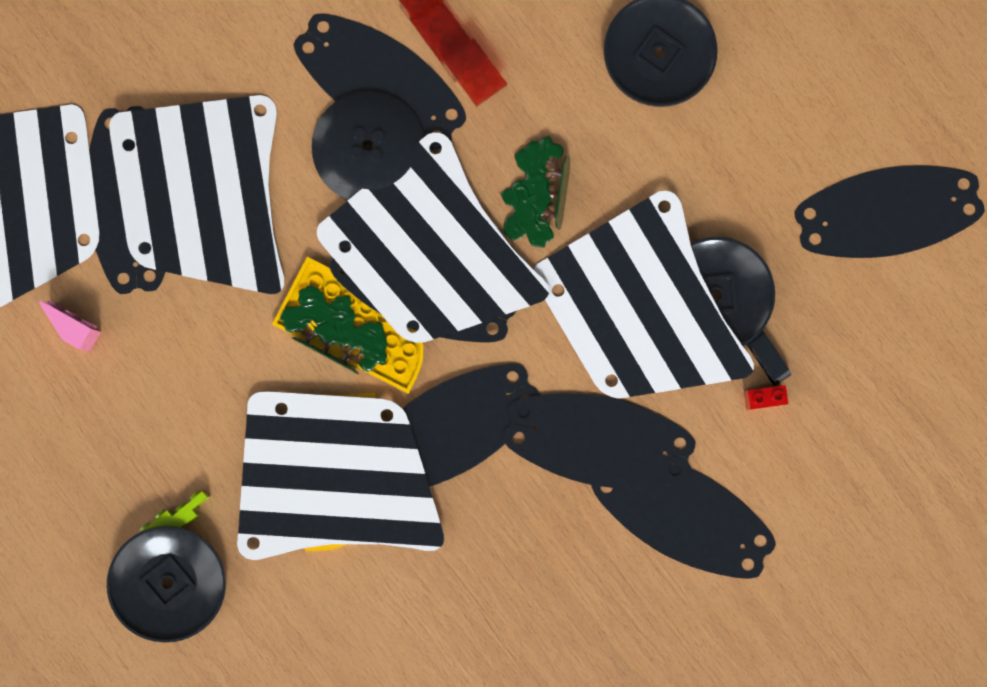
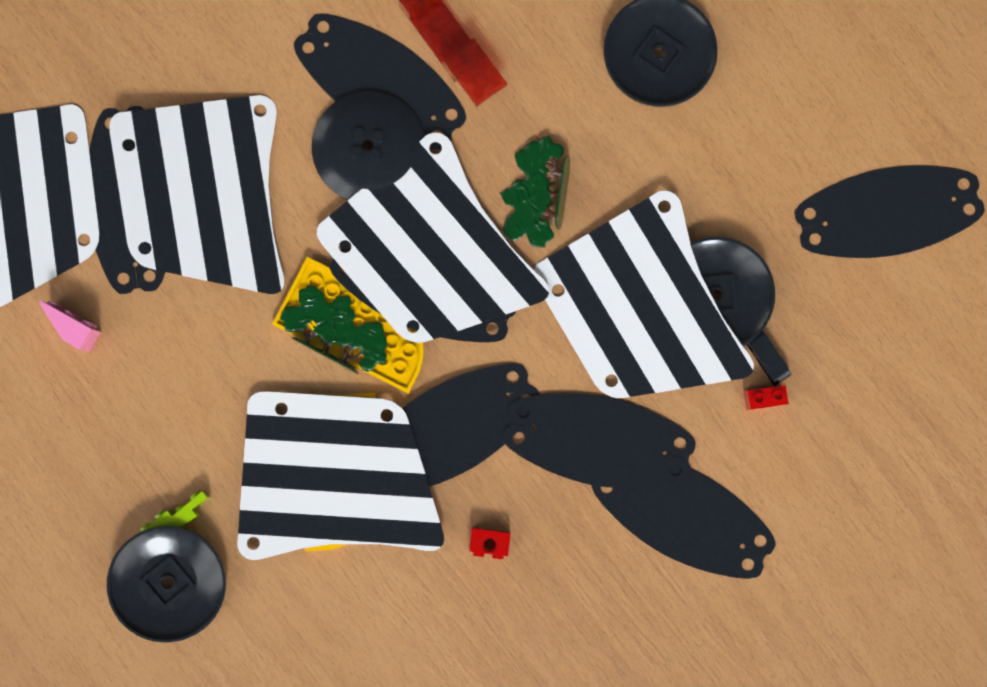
(501, 539): none -> red brick

